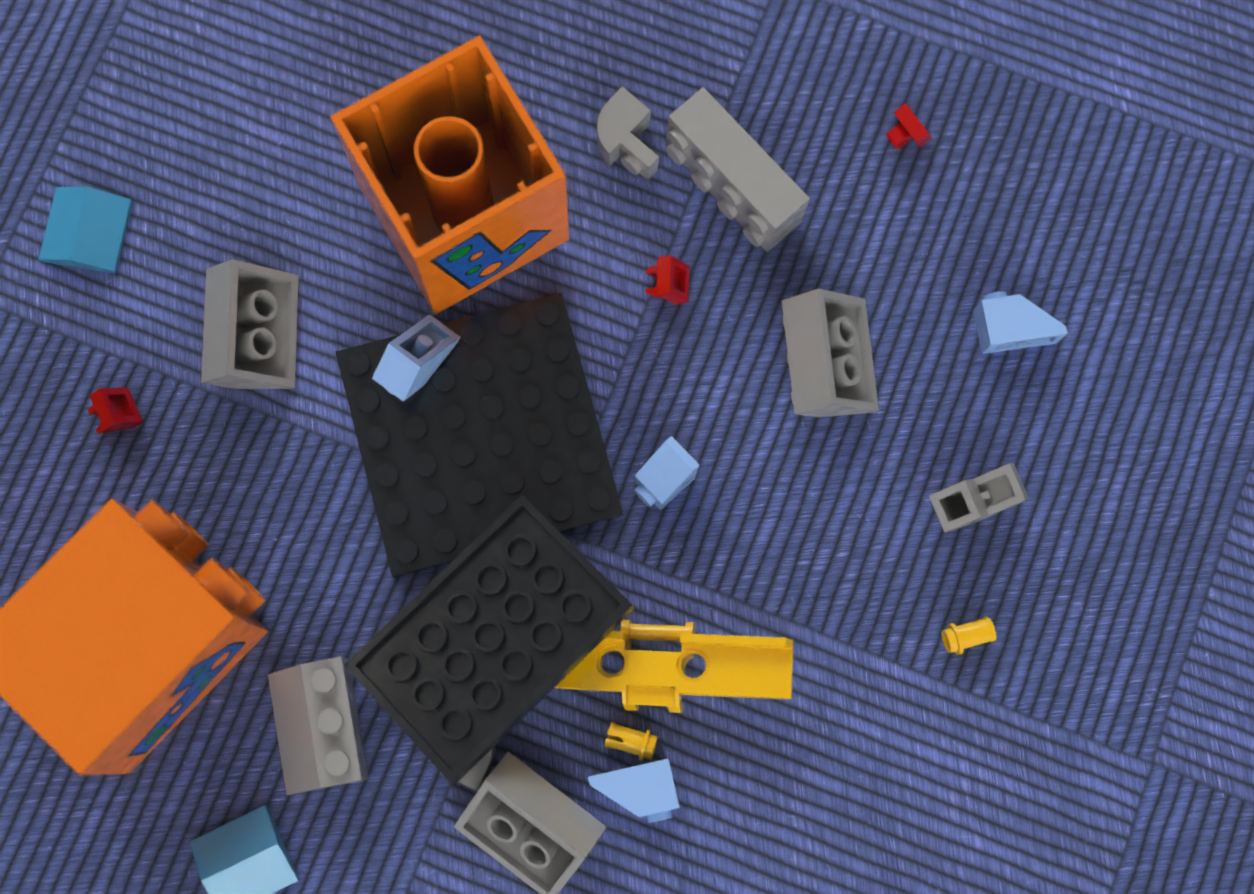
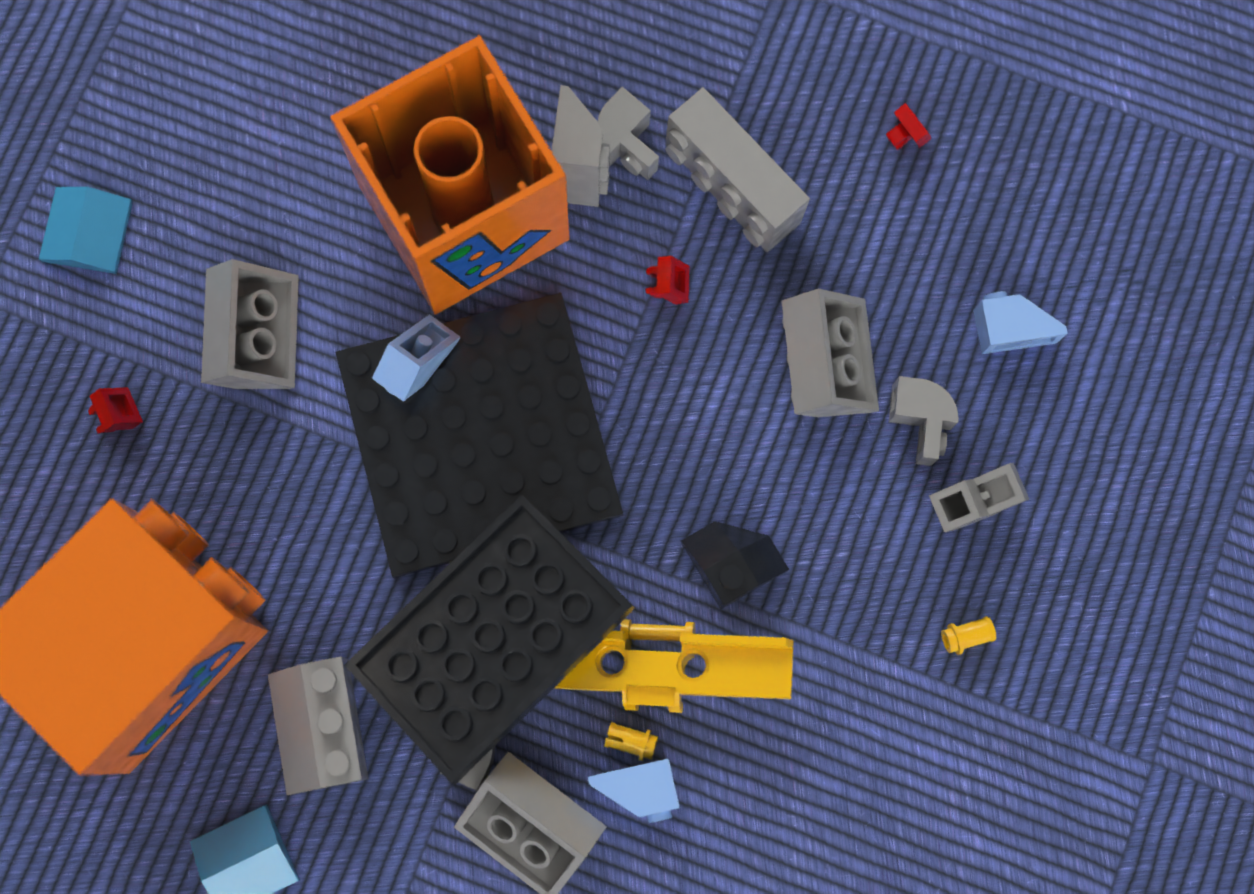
(580, 150): none -> light grey slope
(665, 474): light blue slope -> none
(733, 560): none -> black slope
(927, 406): none -> light grey brick

